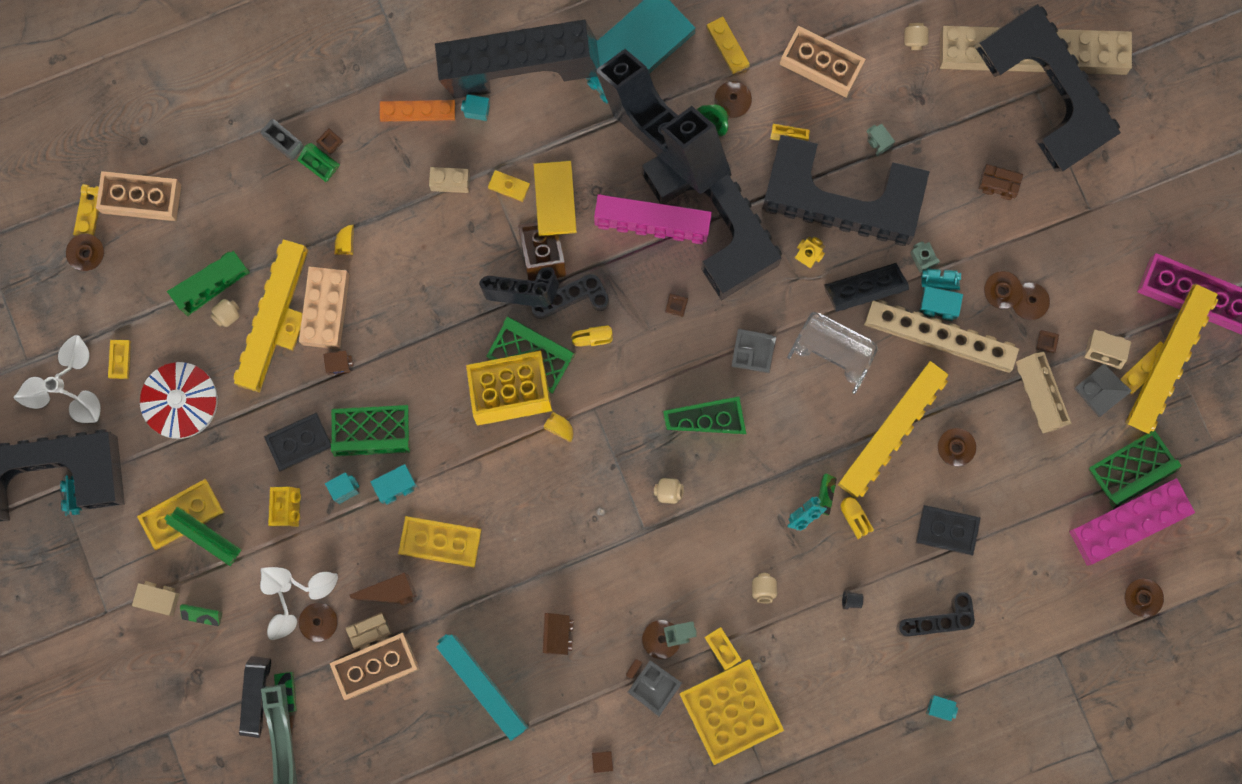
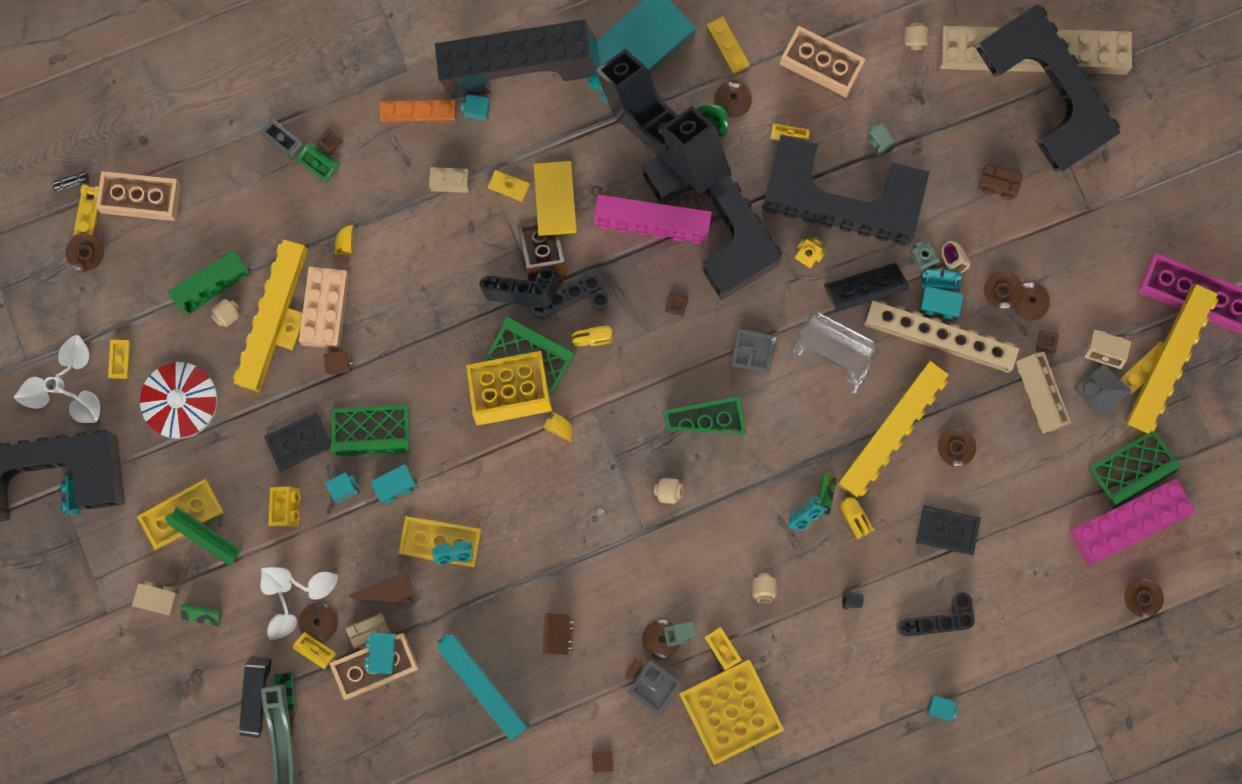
(70, 181): none -> black axle
(314, 650): none -> yellow plate
(381, 653): none -> teal brick
(443, 554): none -> teal hinge
(955, 257): none -> tan rock

